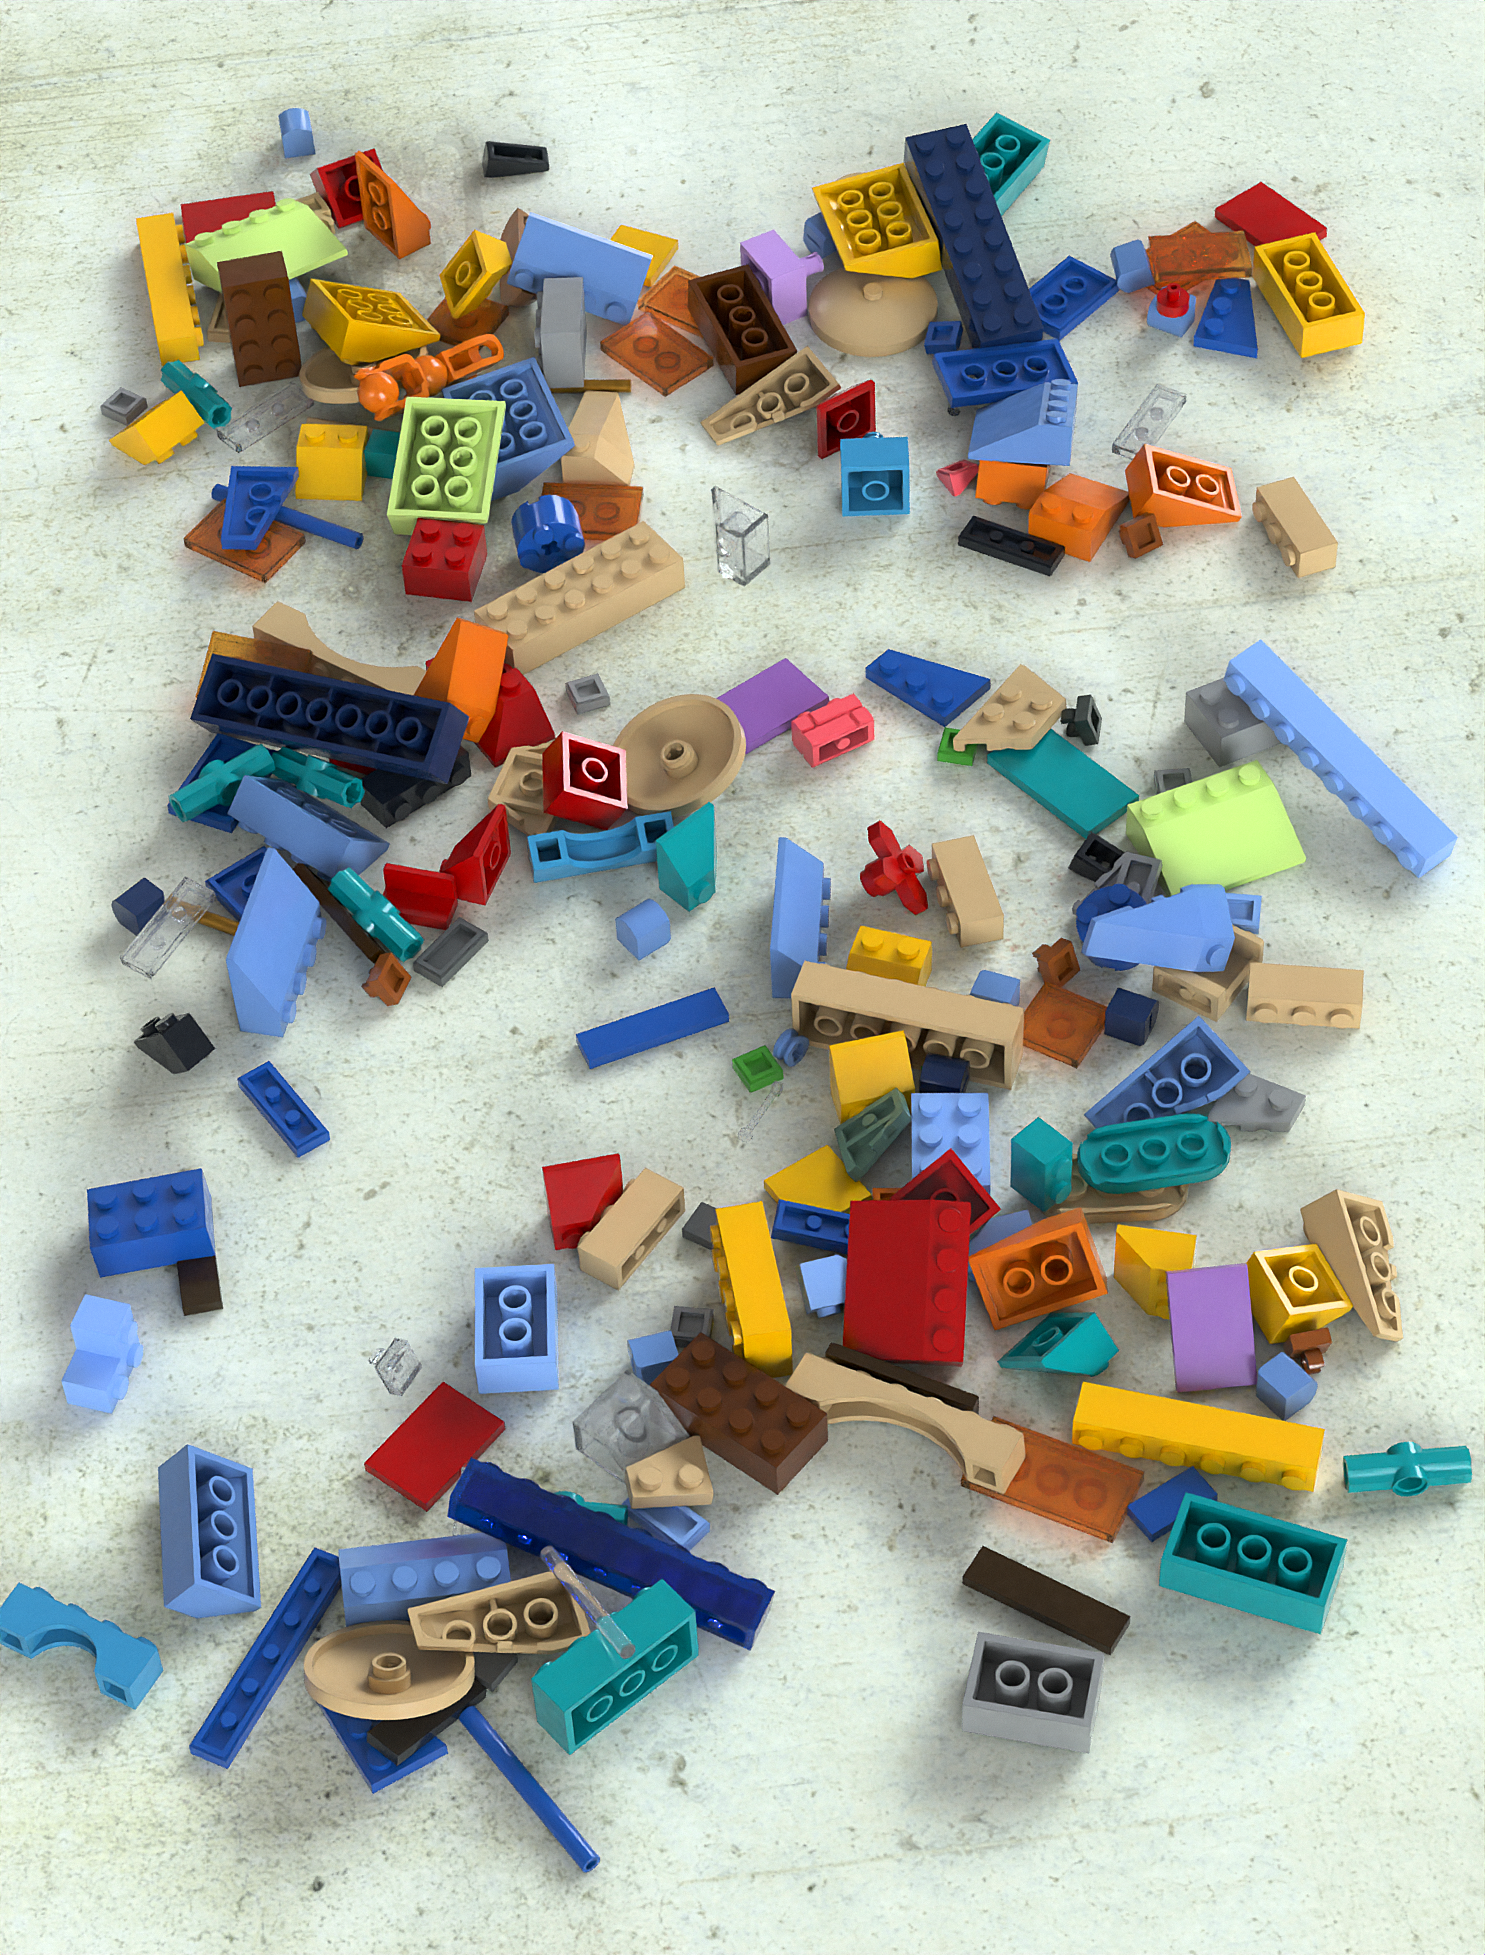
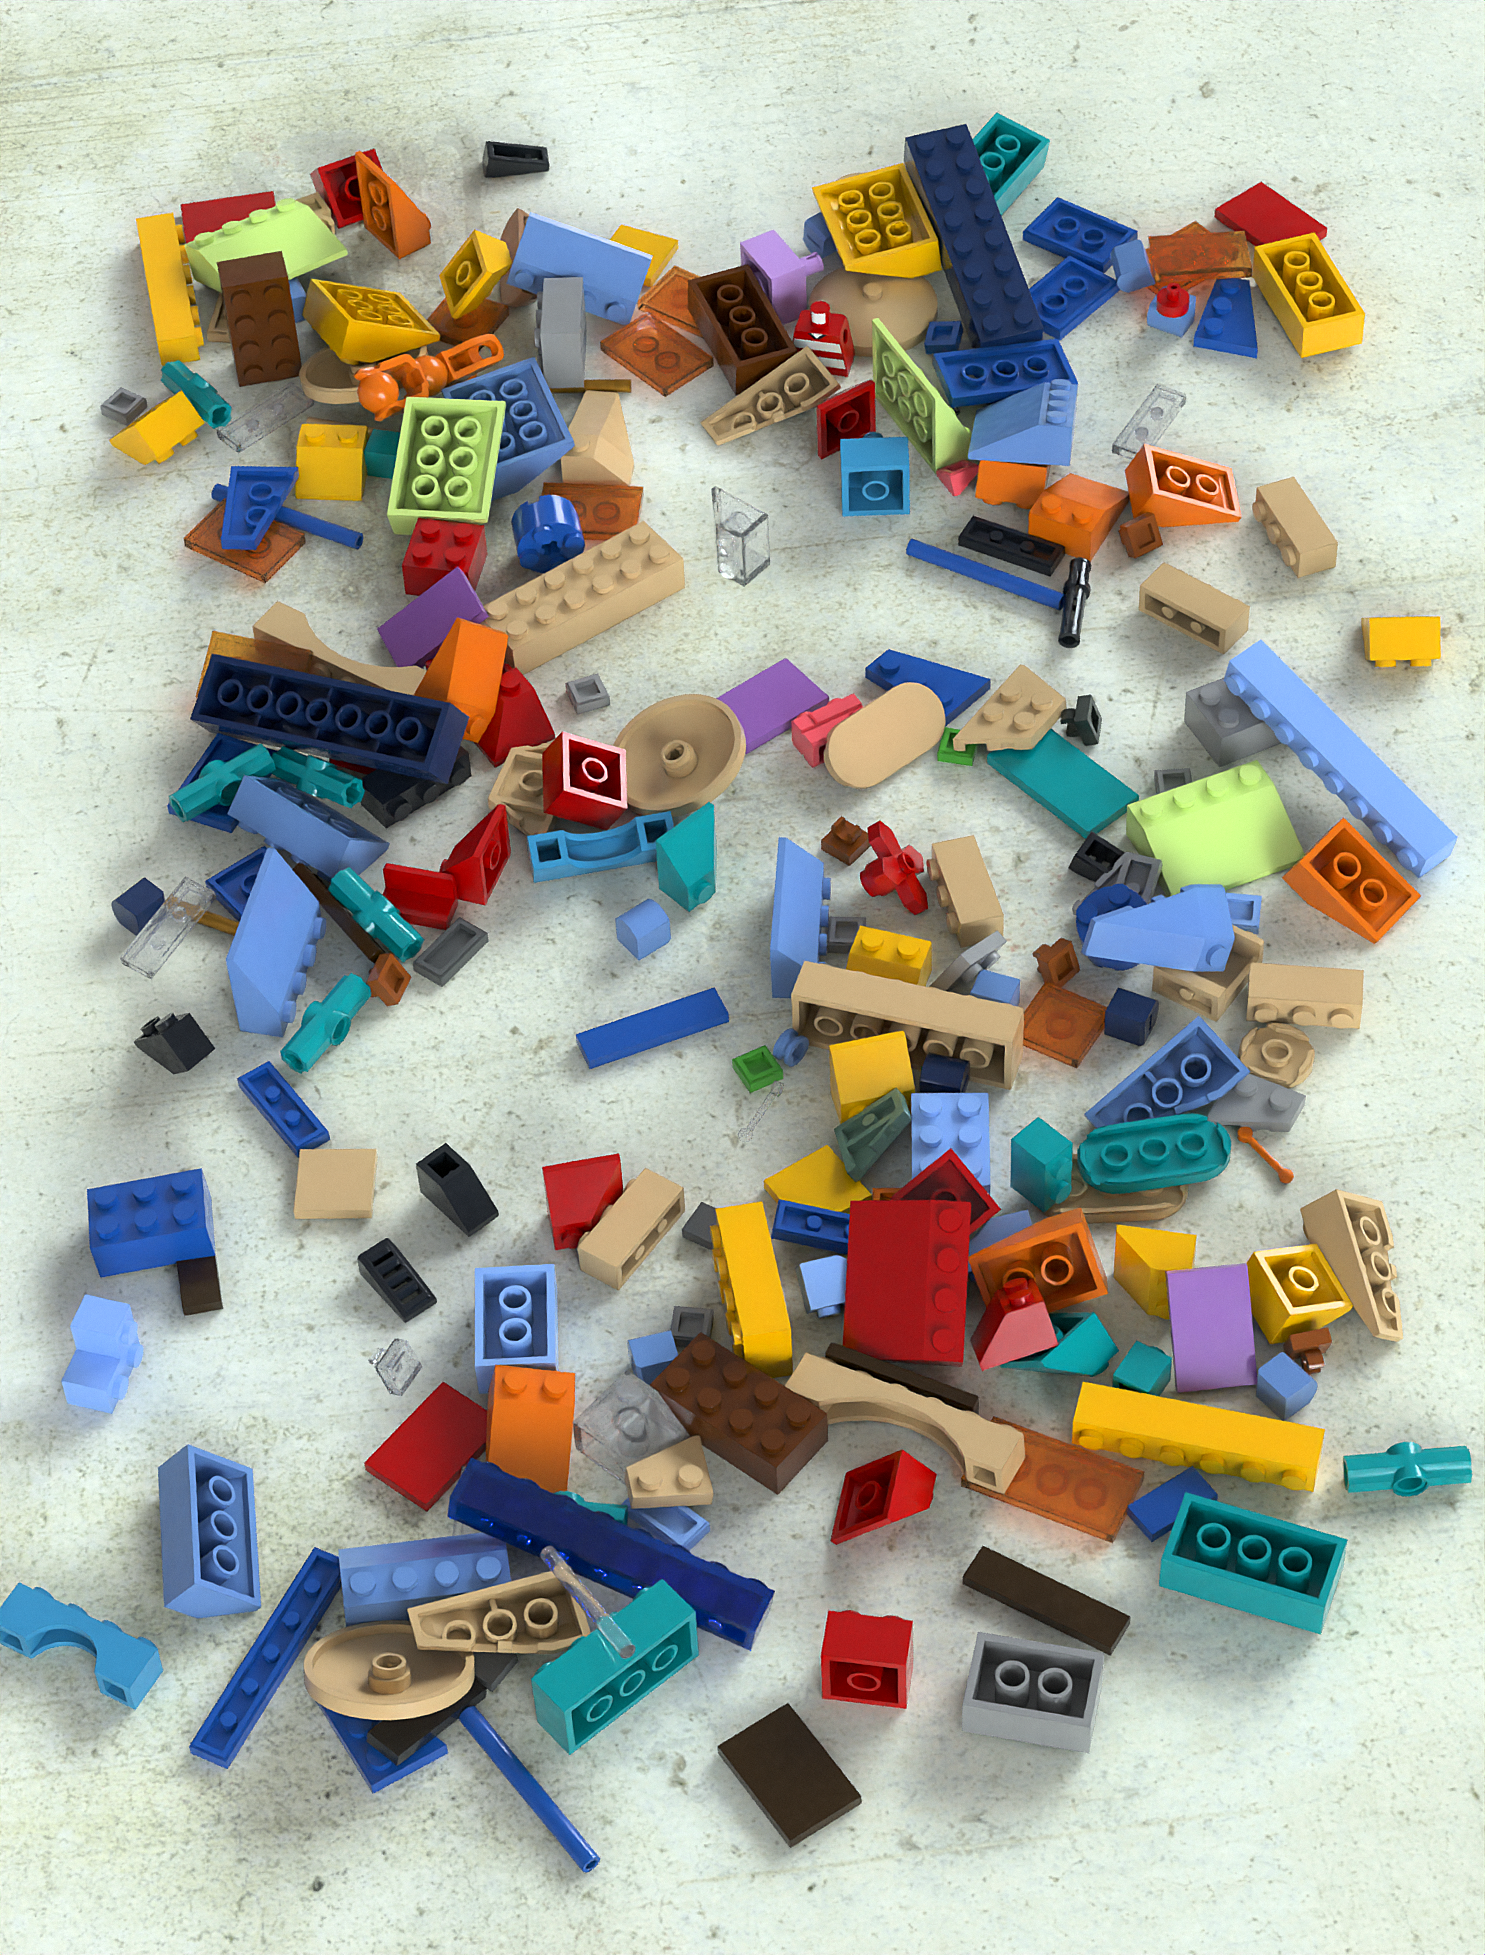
(296, 133): medium blue piece -> none
(325, 1023): none -> teal piece
(335, 1183): none -> tan tile
(381, 1261): none -> black slope
(422, 625): none -> medium lavender tile
(455, 1189): none -> black slope
(531, 1424): none -> orange slope
(789, 1775): none -> dark brown tile
(827, 337): none -> red torso
(843, 933): none -> light grey tile
(845, 841): none -> dark orange tile
(867, 1659): none -> red brick
(882, 1495): none -> red slope
(884, 735): none -> tan tile
(916, 403): none -> yellowish green slope
(971, 962): none -> light grey wing
(985, 574): none -> blue piece
(1013, 1325): none -> slope
(1078, 233): none -> blue tile
(1078, 575): none -> black pin
(1143, 1370): none -> teal brick
(1194, 608): none -> tan brick
(1245, 1135): none -> orange hinge
(1278, 1054): none -> tan tile
(1351, 883): none -> orange slope
(1401, 639): none -> yellow slope

